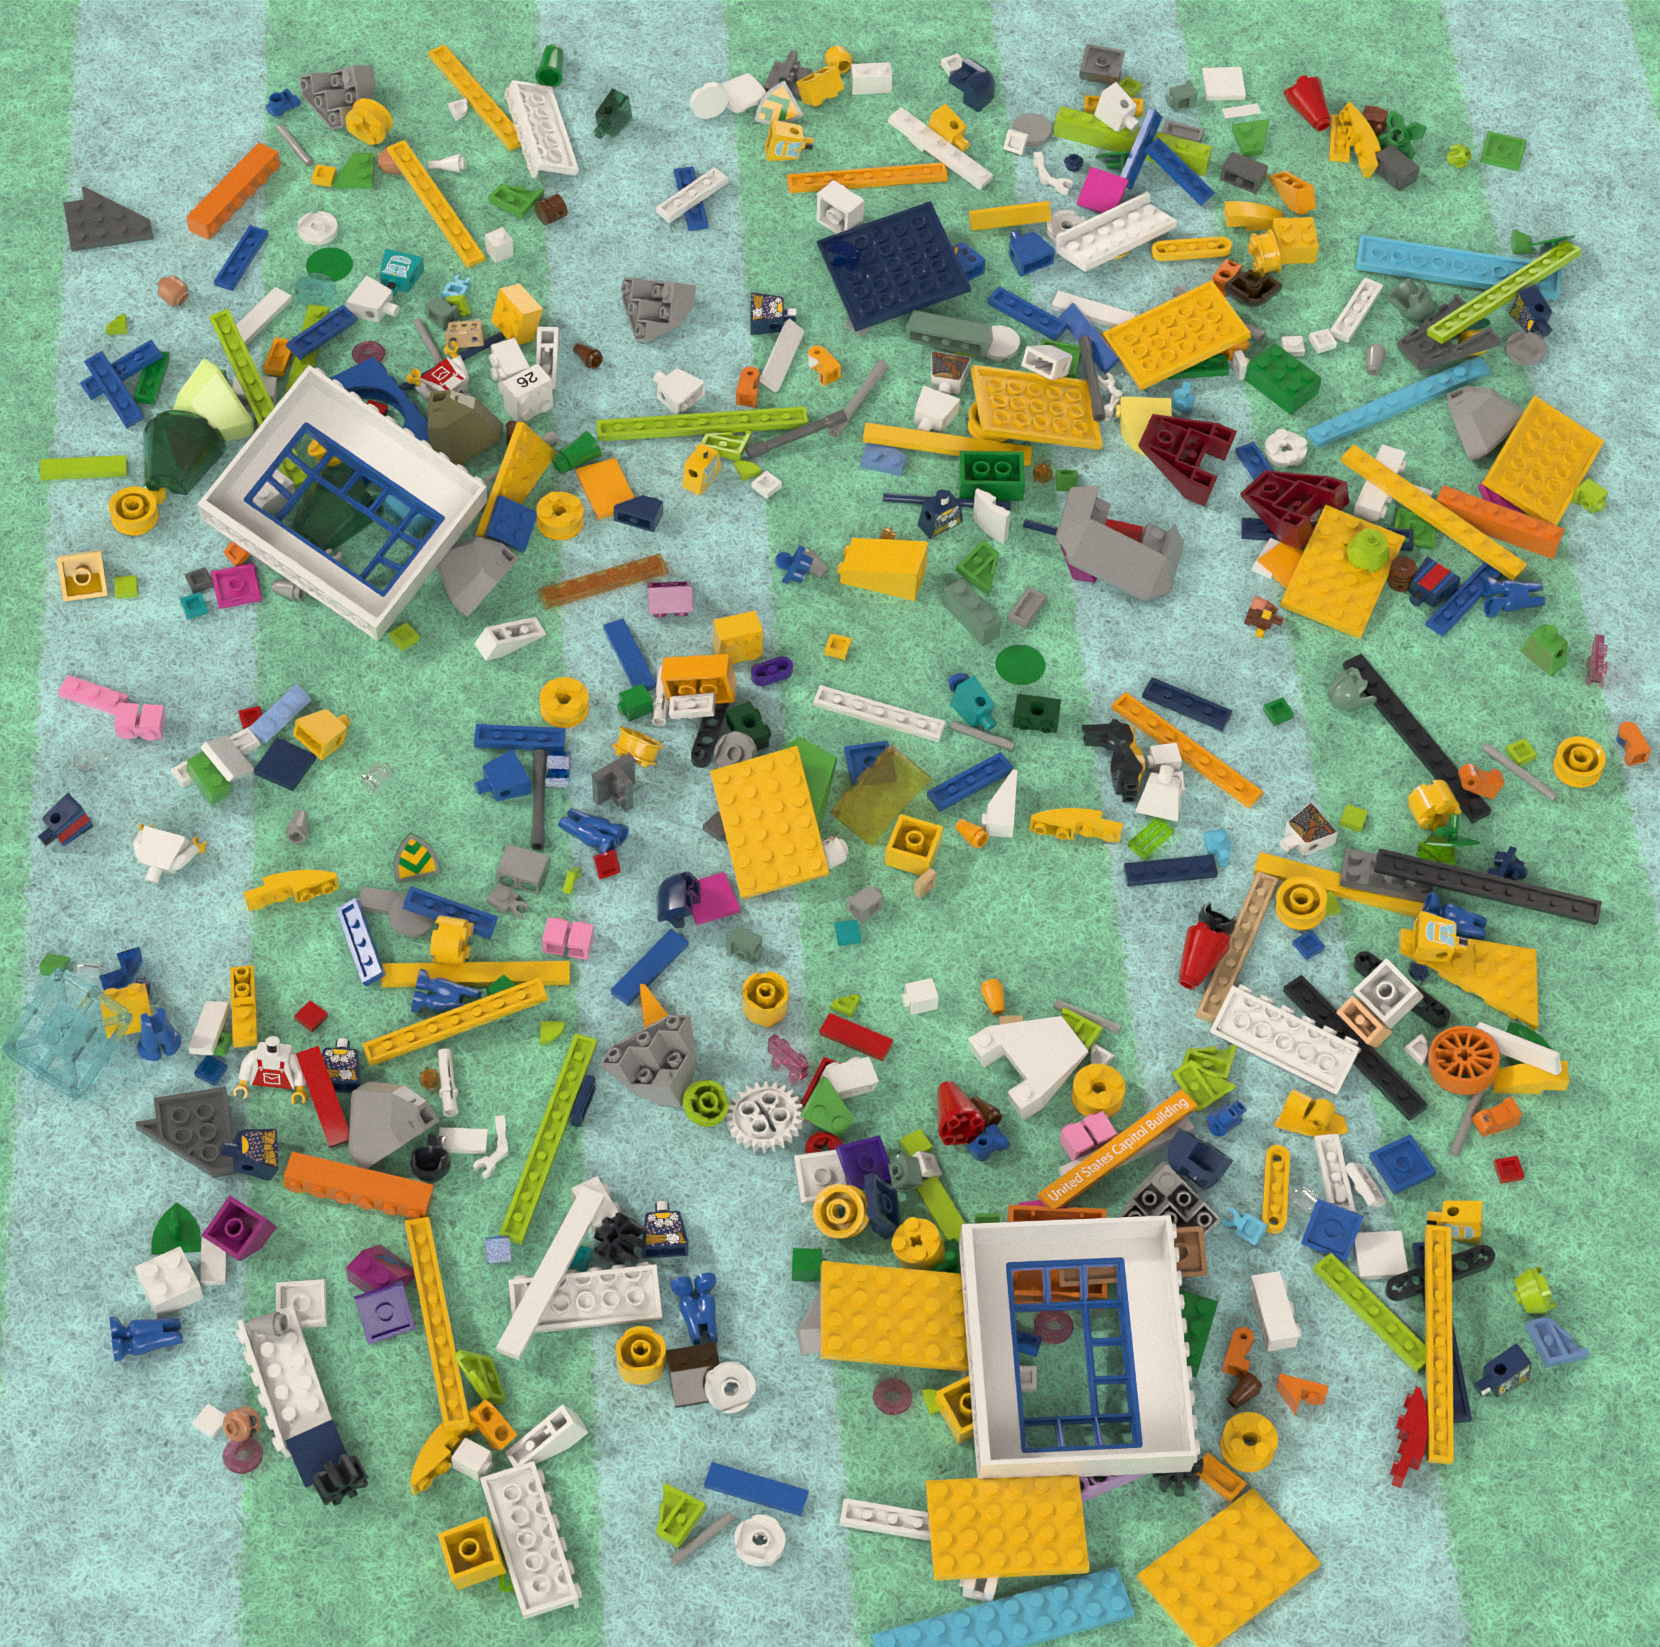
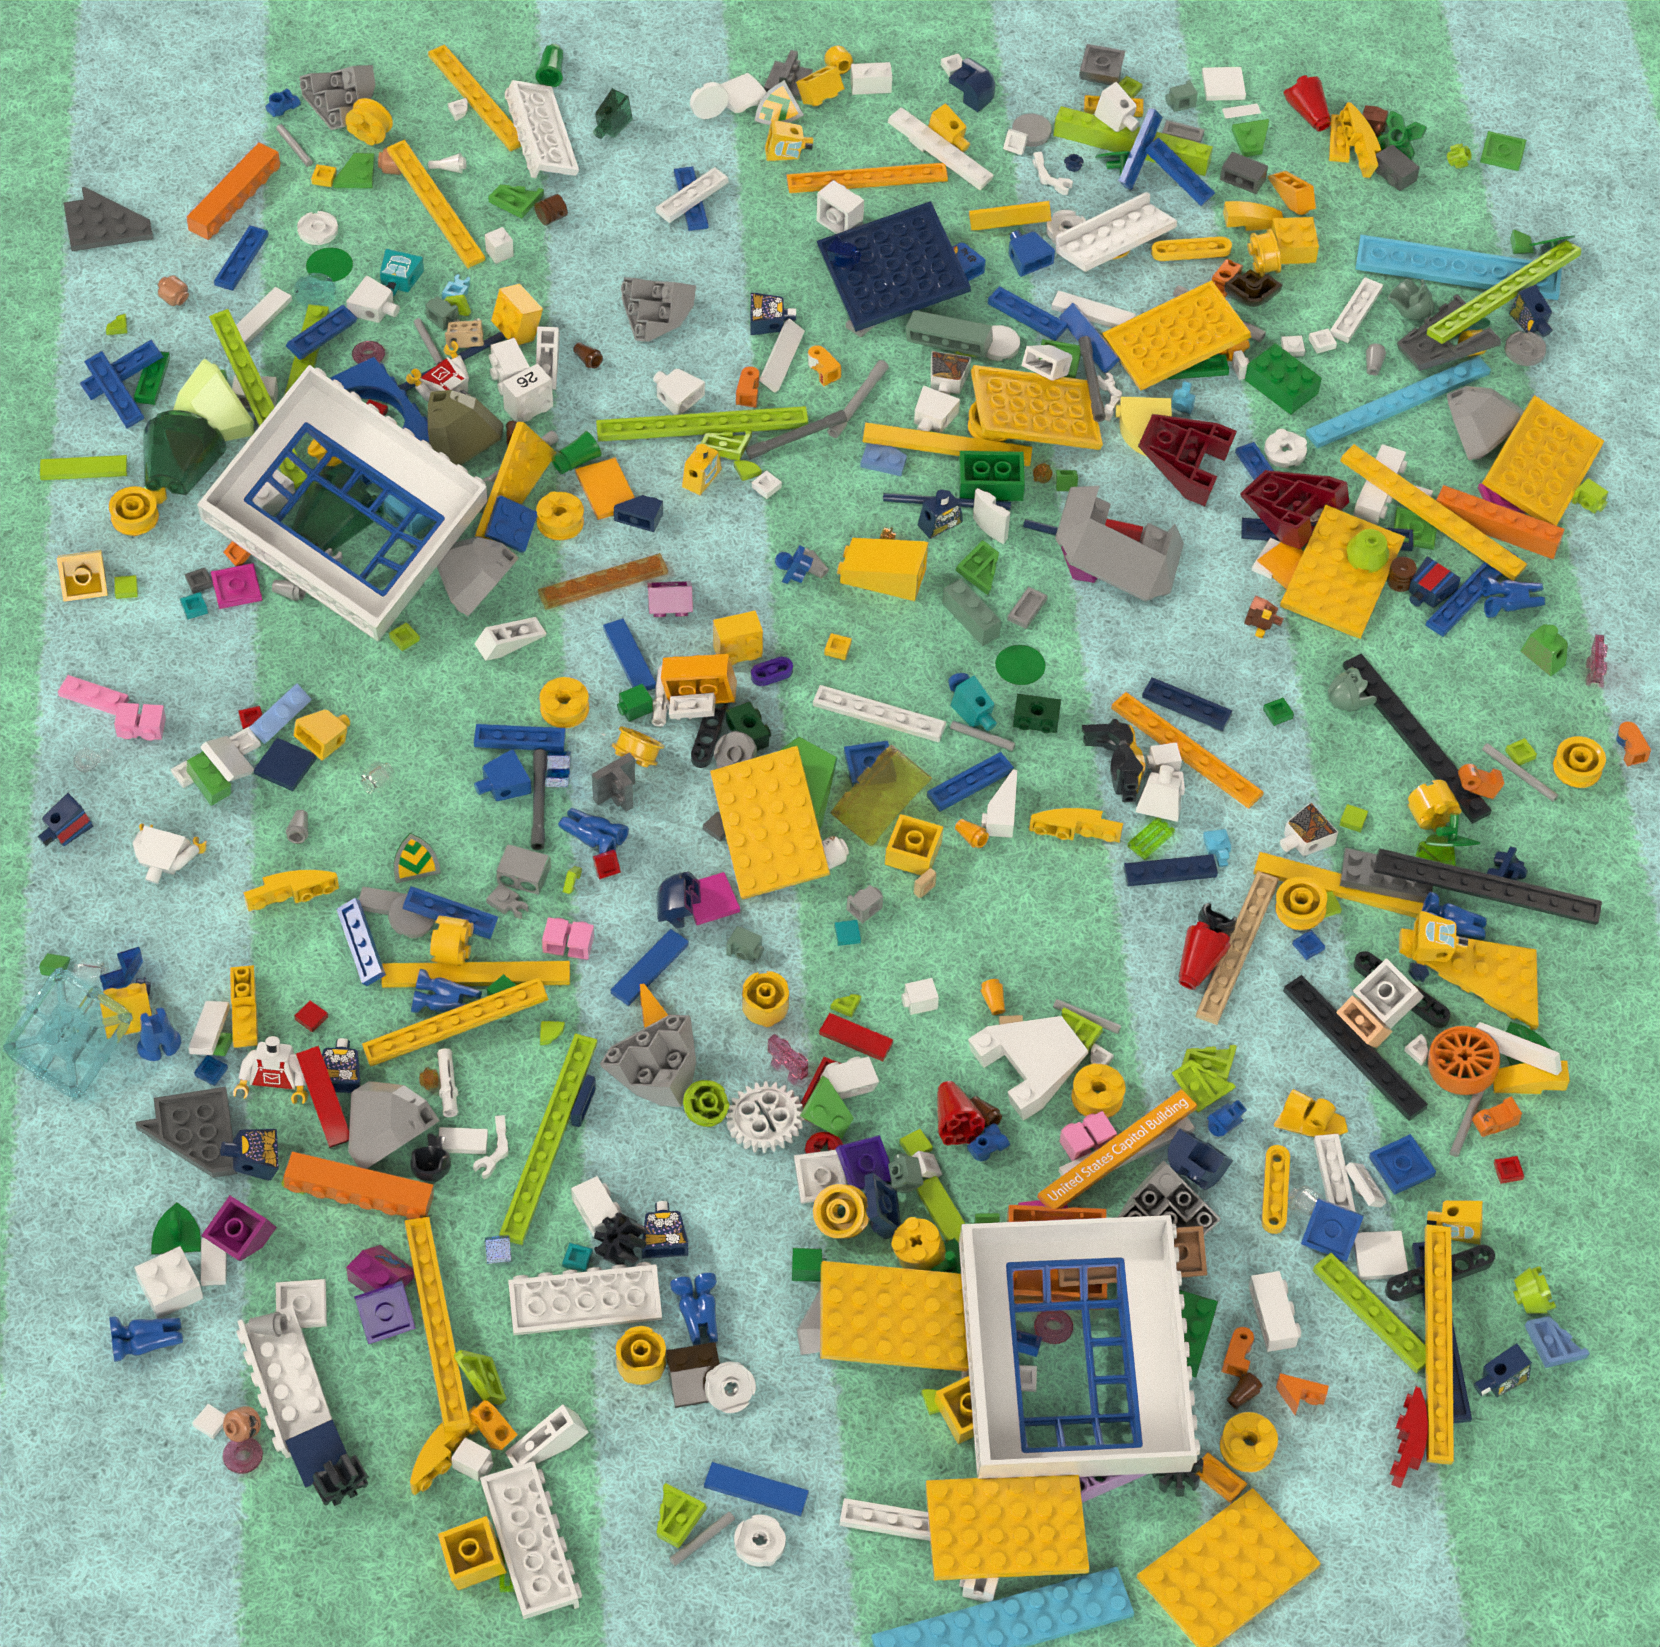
(277, 358): light orange plate -> none
(550, 1273): white tile -> none
(896, 1386): clear pink piece -> none
(1101, 191): dark pink tile -> none
(1248, 1227): medium azure plate -> none
(1285, 1039): white bracket -> none

